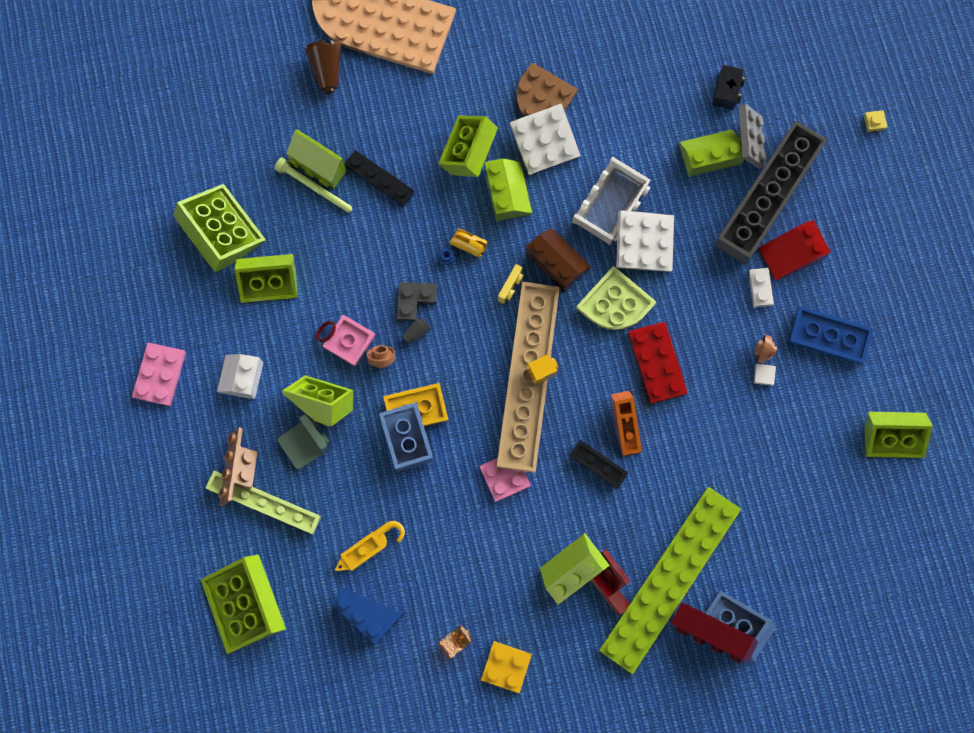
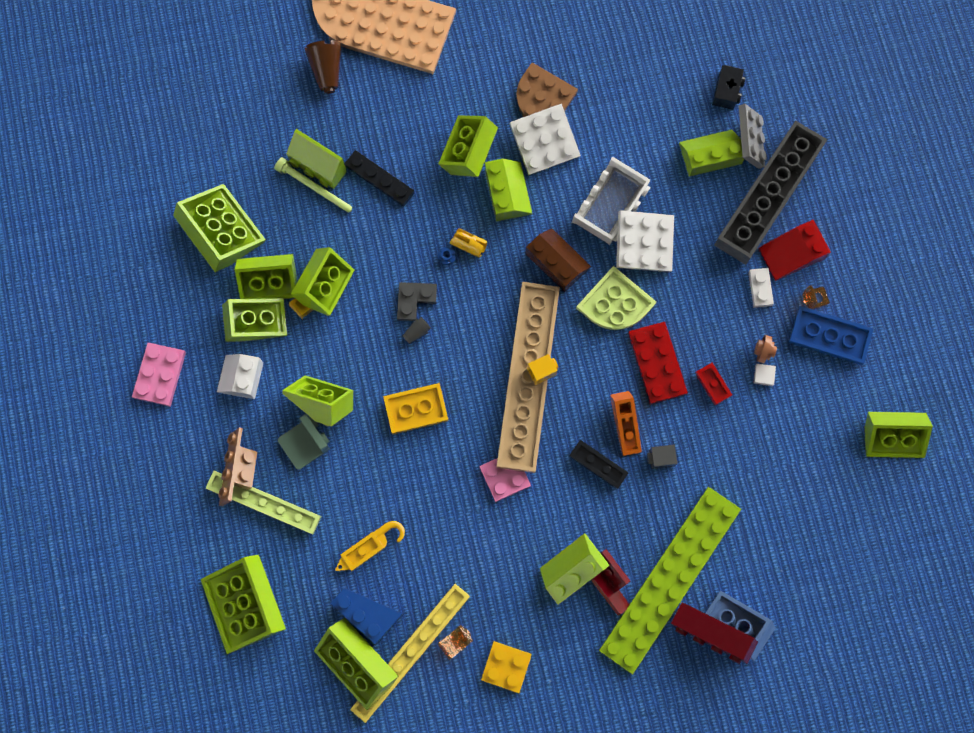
(253, 319): none -> lime slope
(301, 310): none -> yellow plate
(320, 329): dark red piece -> none
(323, 281): none -> lime slope
(349, 340): bright pink plate -> none
(355, 663): none -> lime slope
(381, 356): nougat plate -> none
(406, 437): medium blue slope -> none
(418, 643): none -> light yellow tile
(514, 278): light yellow plate -> none
(662, 456): none -> dark grey brick
(713, 383): none -> red plate
(810, 298): none -> clear orange bracket
(875, 121): light yellow plate -> none

